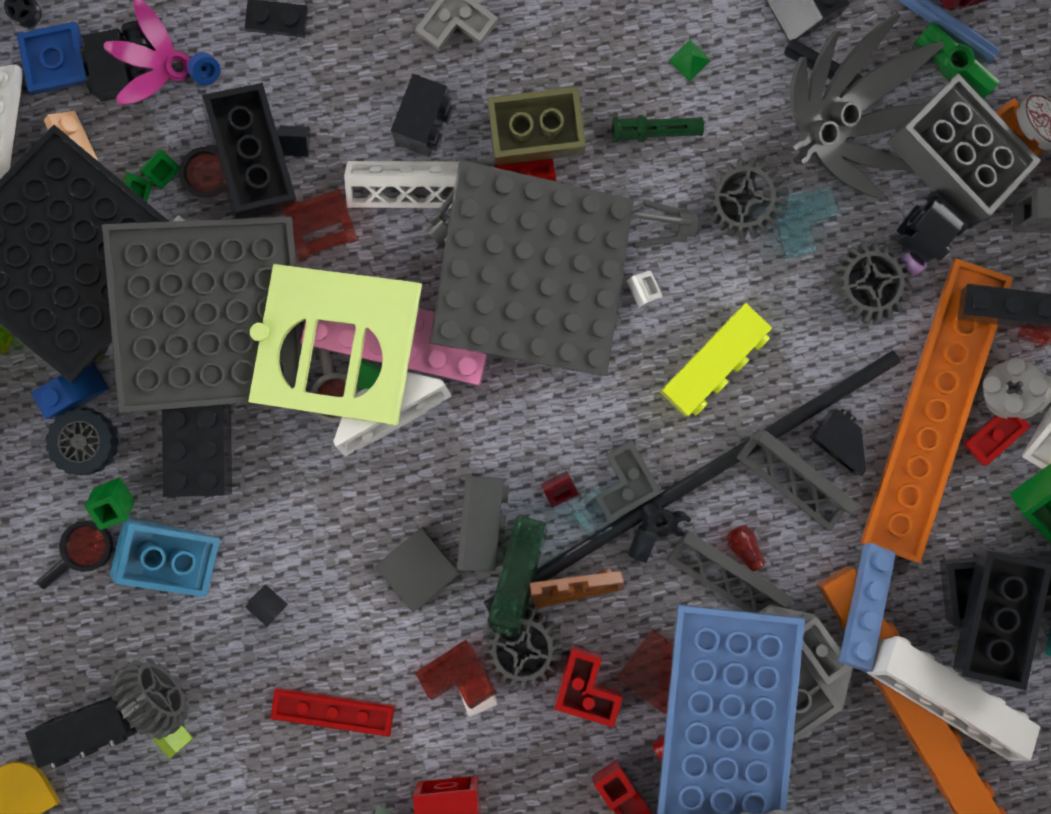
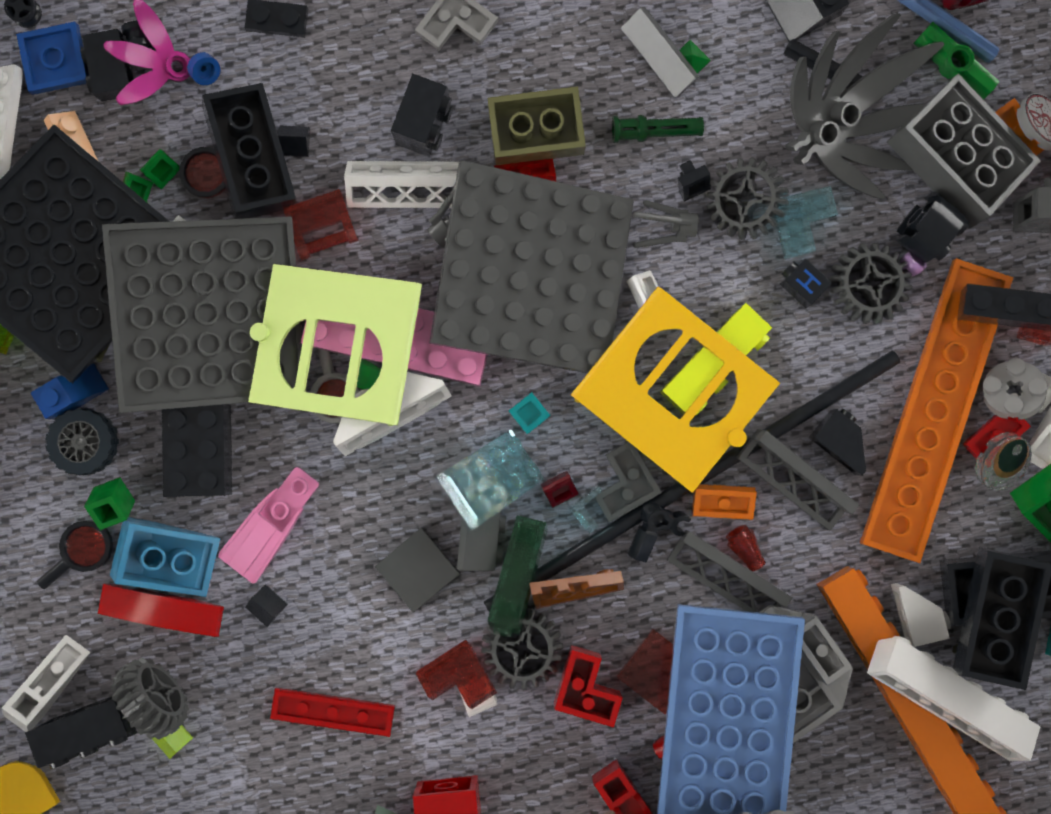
(45, 684): none -> white slope
(161, 610): none -> red slope
(268, 526): none -> bright pink piece
(490, 479): none -> clear light blue plate
(529, 413): none -> teal plate
(626, 407): none -> yellow door
(660, 52): none -> tile
(693, 181): none -> black tile
(724, 501): none -> orange plate
(804, 282): none -> black brick
(867, 607): medium blue plate -> none
(919, 617): none -> white slope
(1003, 461): none -> clear tile

